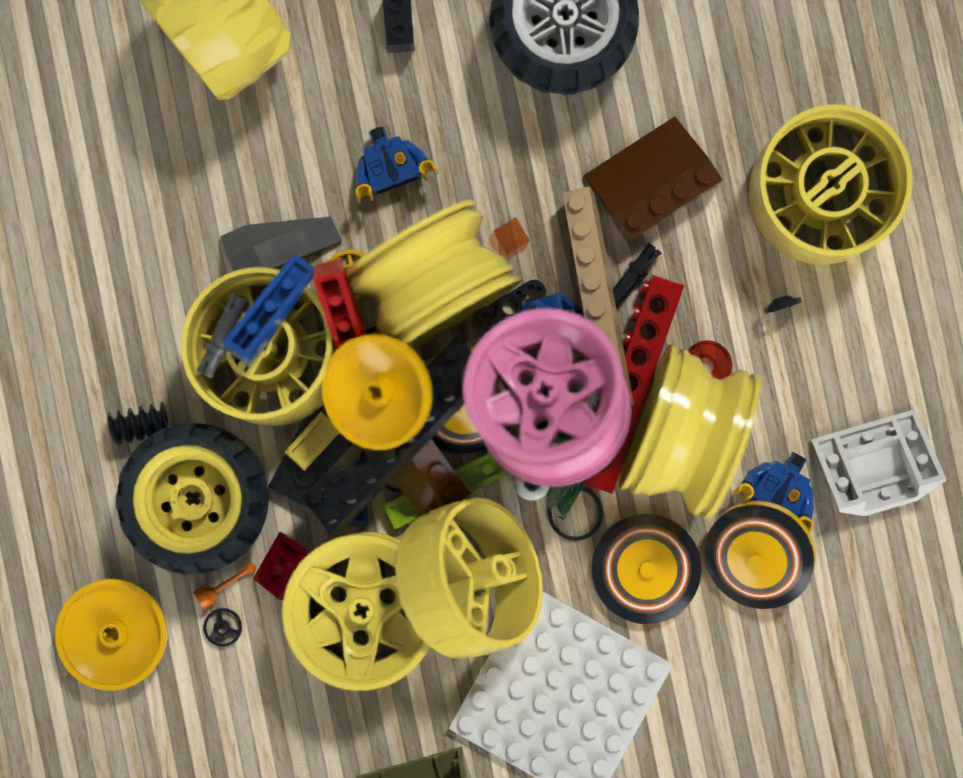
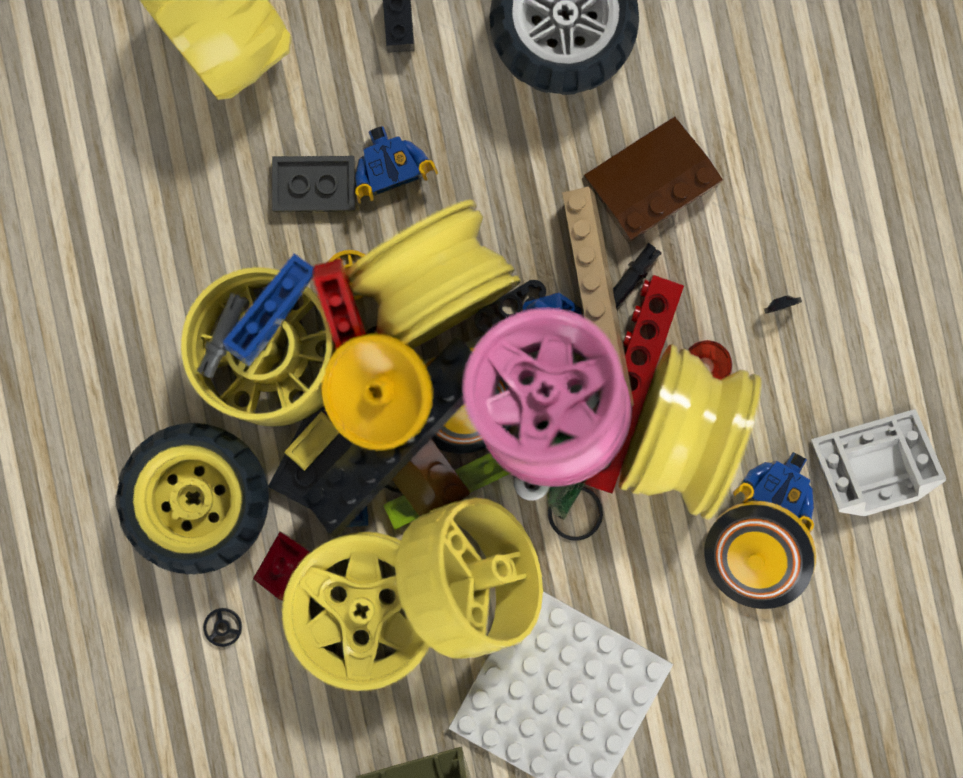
(111, 634): yellow dish -> none
(138, 424): black piece -> none
(207, 595): orange hinge -> none
(275, 242): dark grey wedge -> none
(313, 183): none -> dark grey plate
(511, 236): clear orange tile -> none
(646, 568): dish -> none
(883, 147): light yellow wheel -> none

